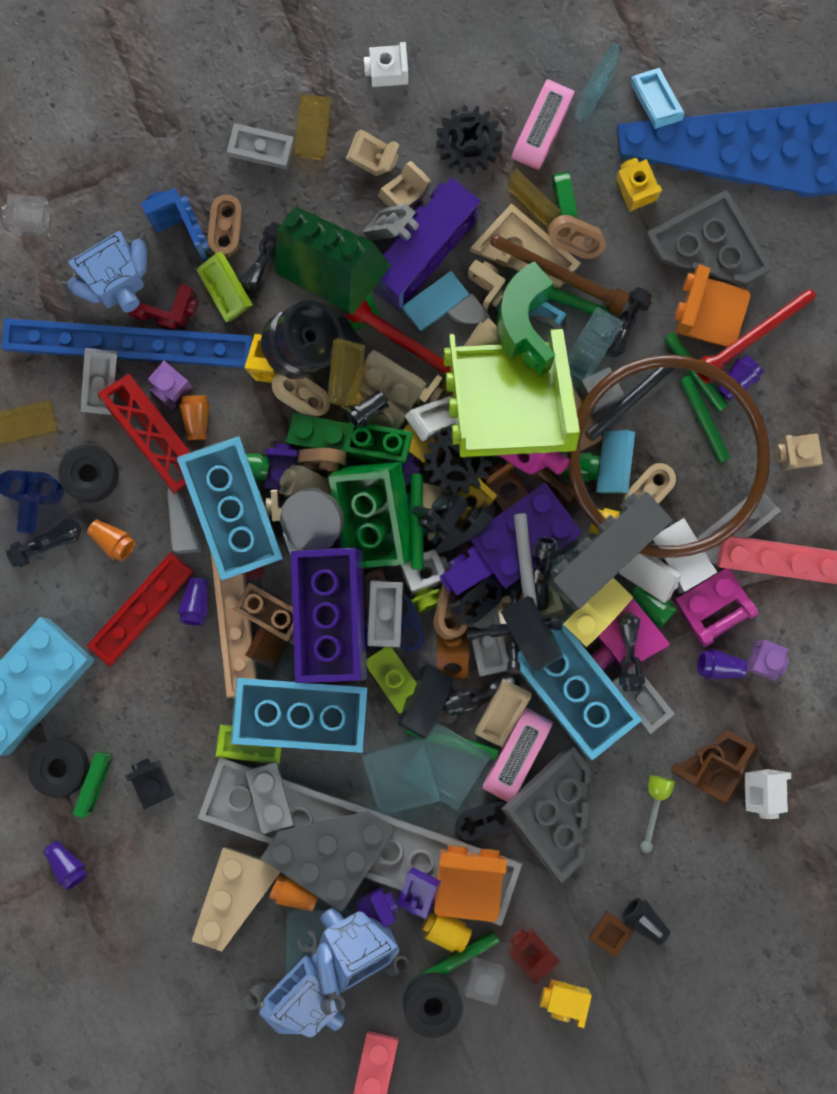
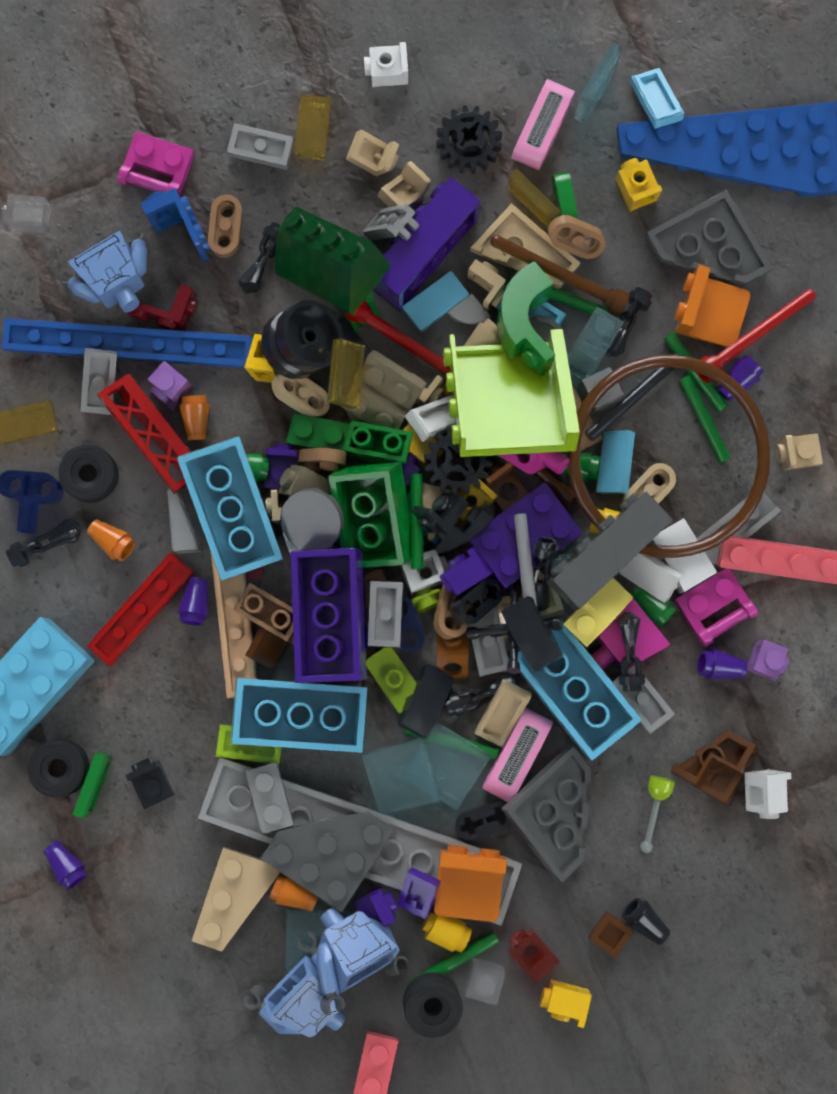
(157, 157): none -> dark pink plate
(224, 287): lime plate -> none
(368, 409): black pin -> none

